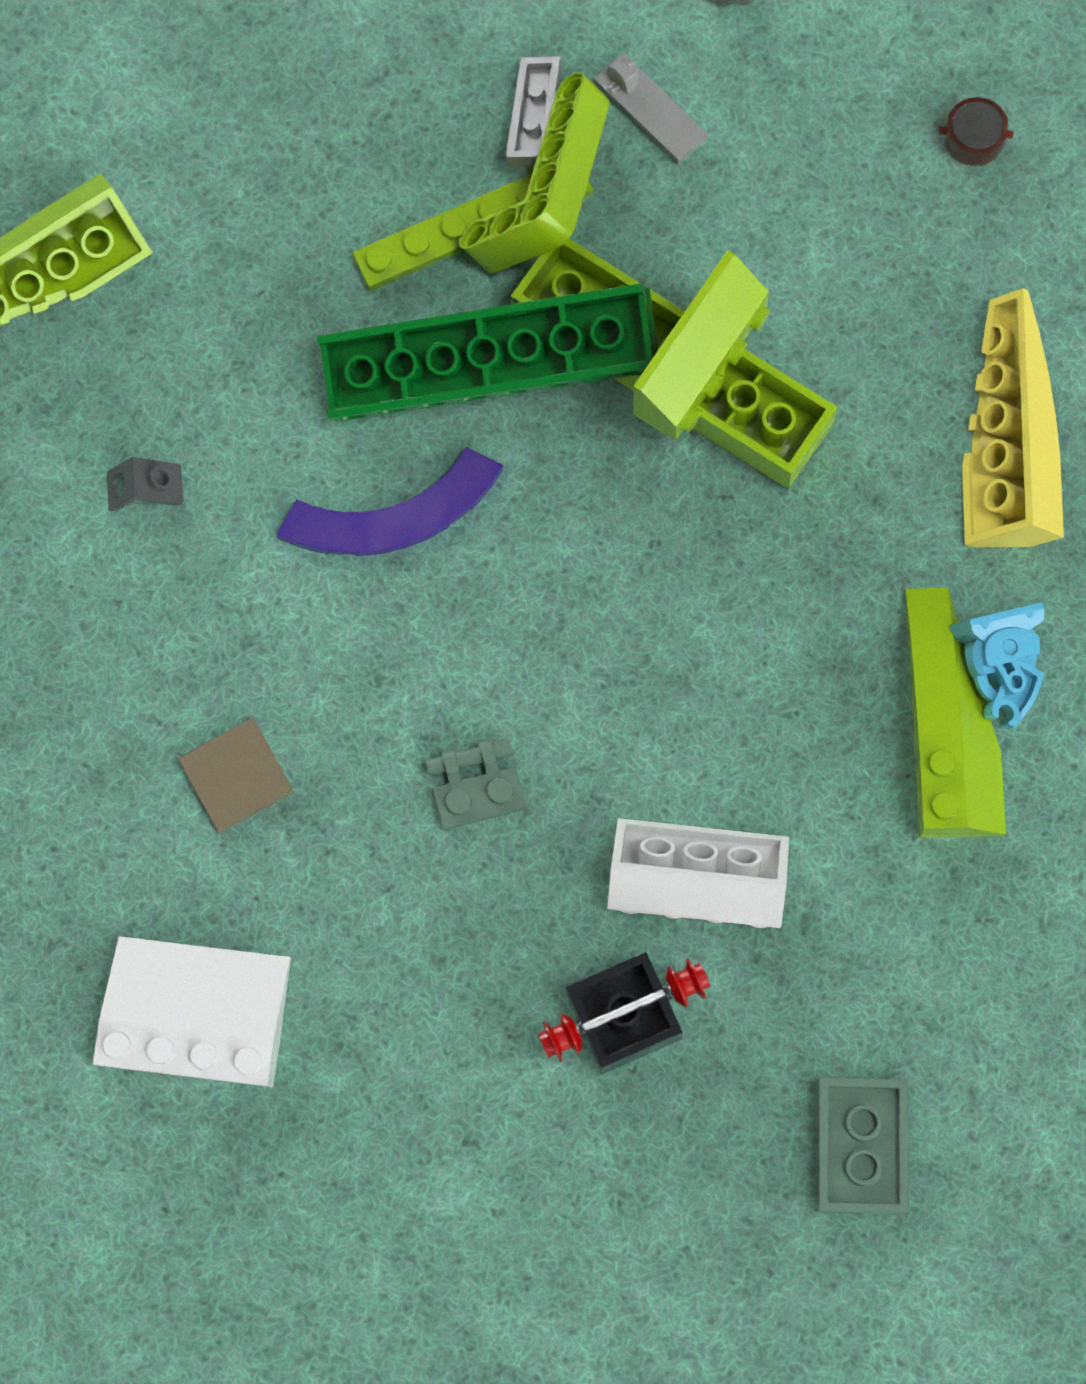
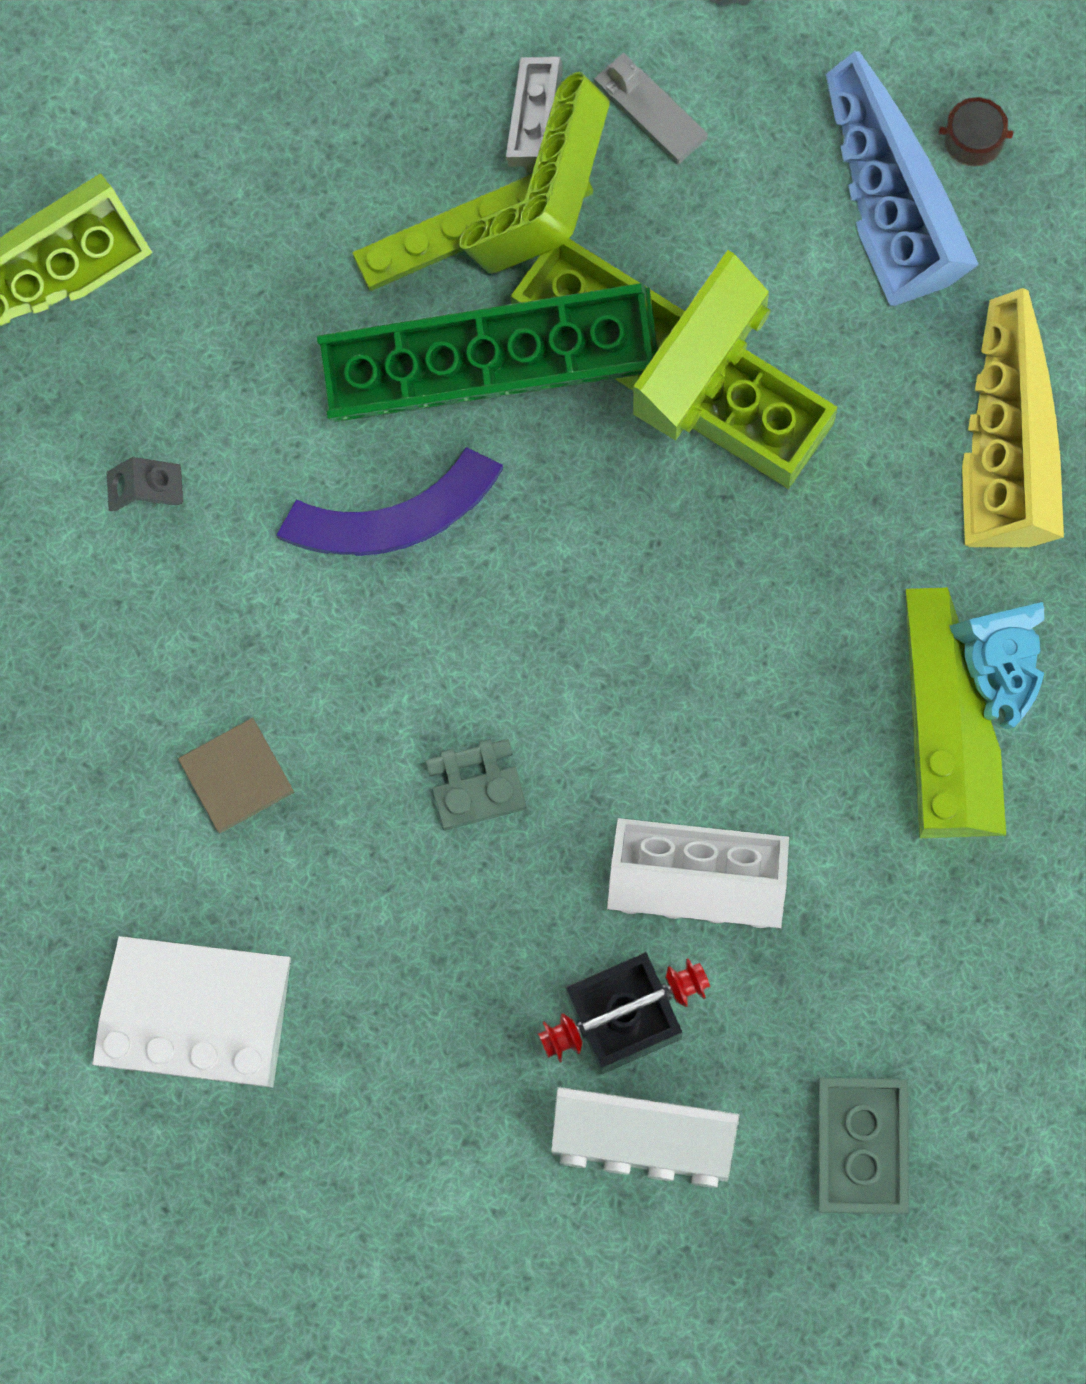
(643, 1136): none -> white slope
(902, 204): none -> light blue wedge

